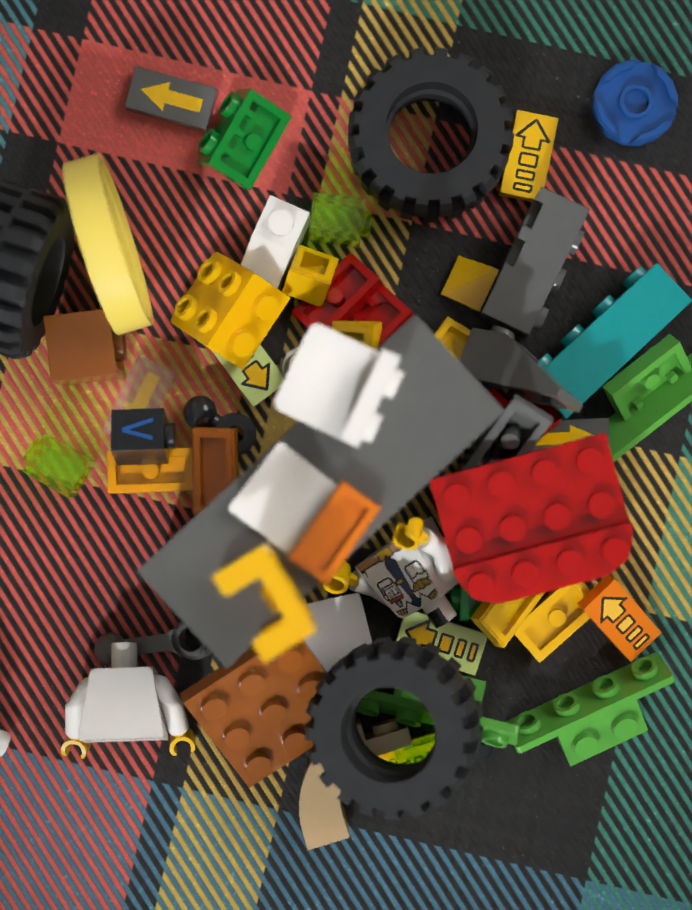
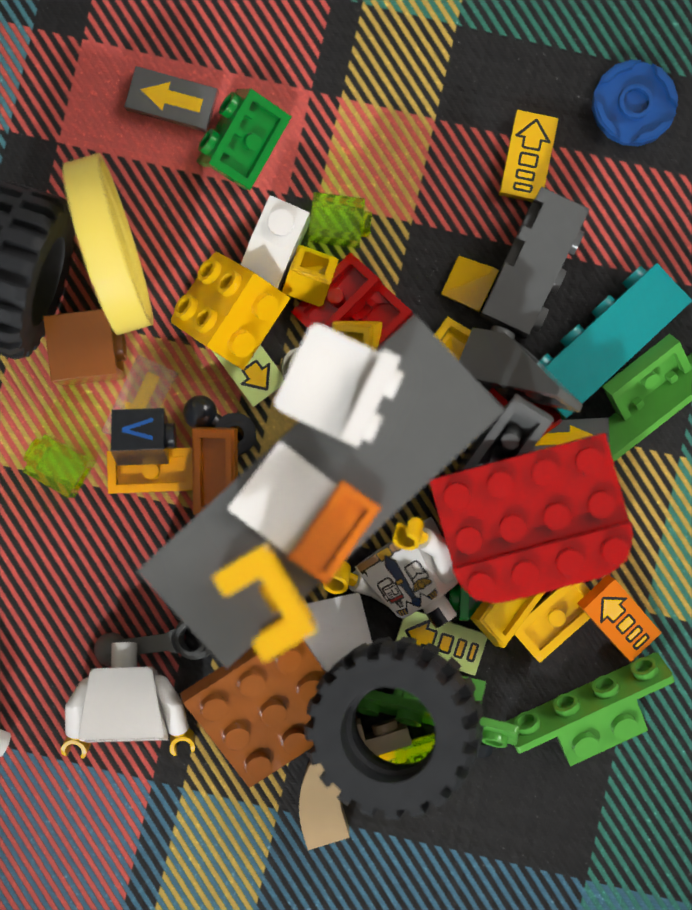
(438, 80): black tyre -> none

